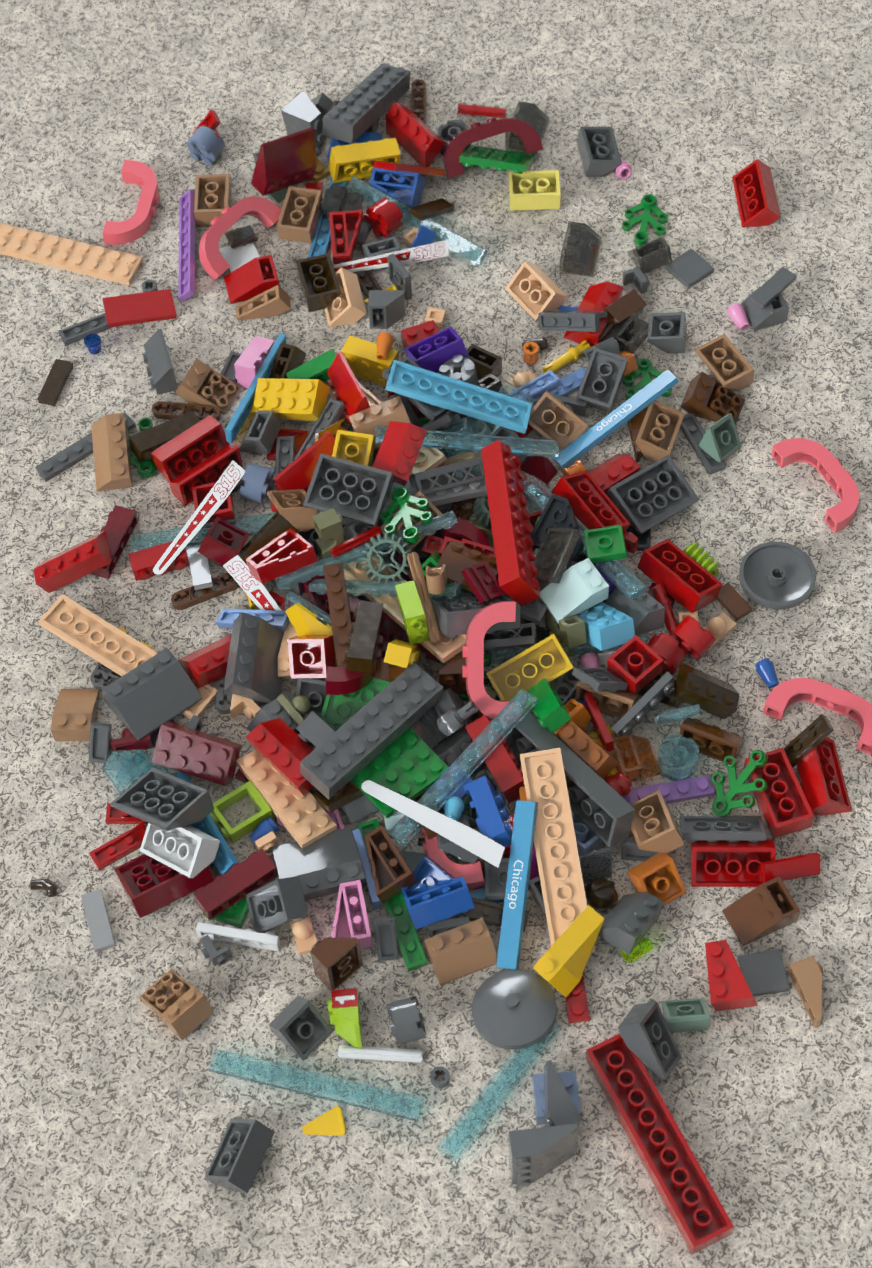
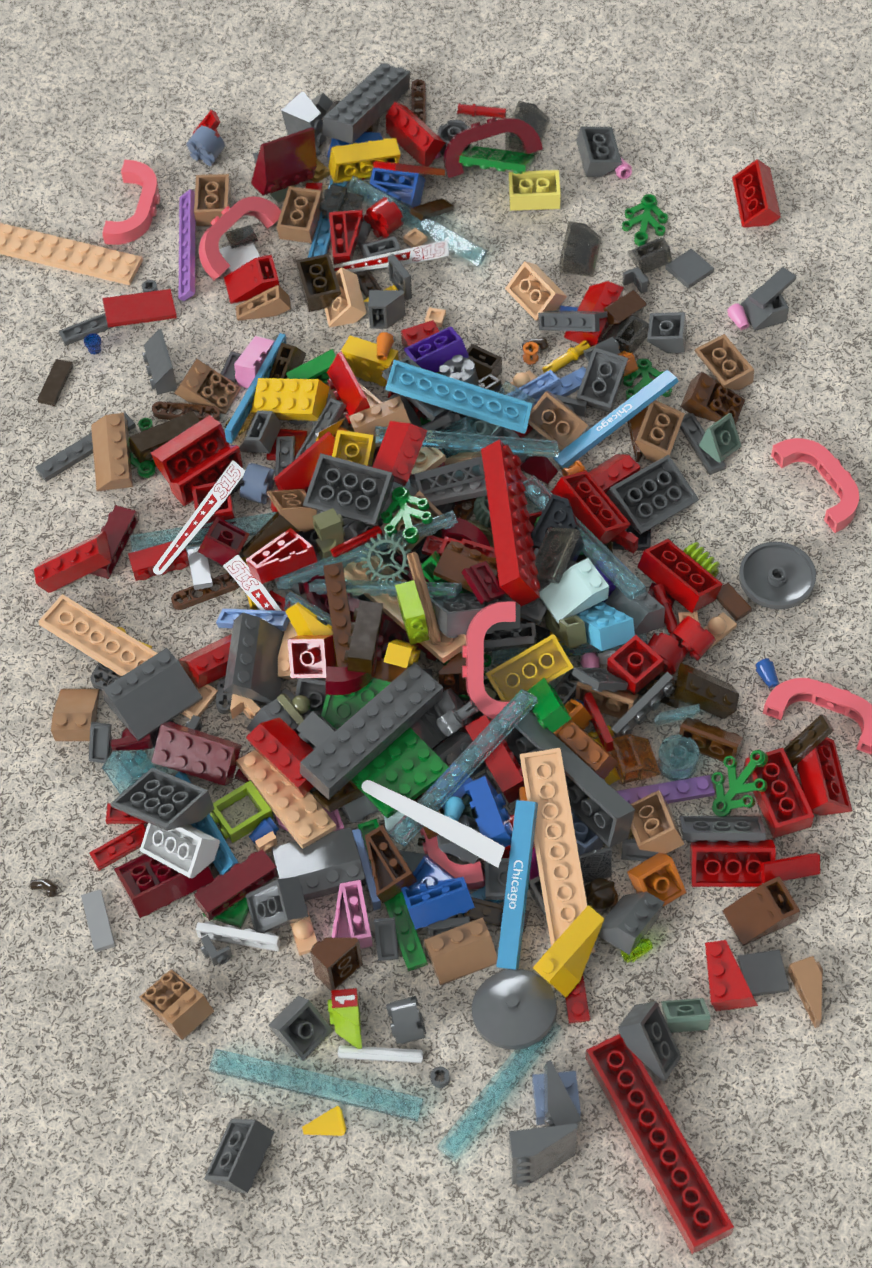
(423, 237): blue tile -> none
(436, 579): medium nougat piece -> none
(605, 544): green tile -> none
(620, 783): red piece -> none

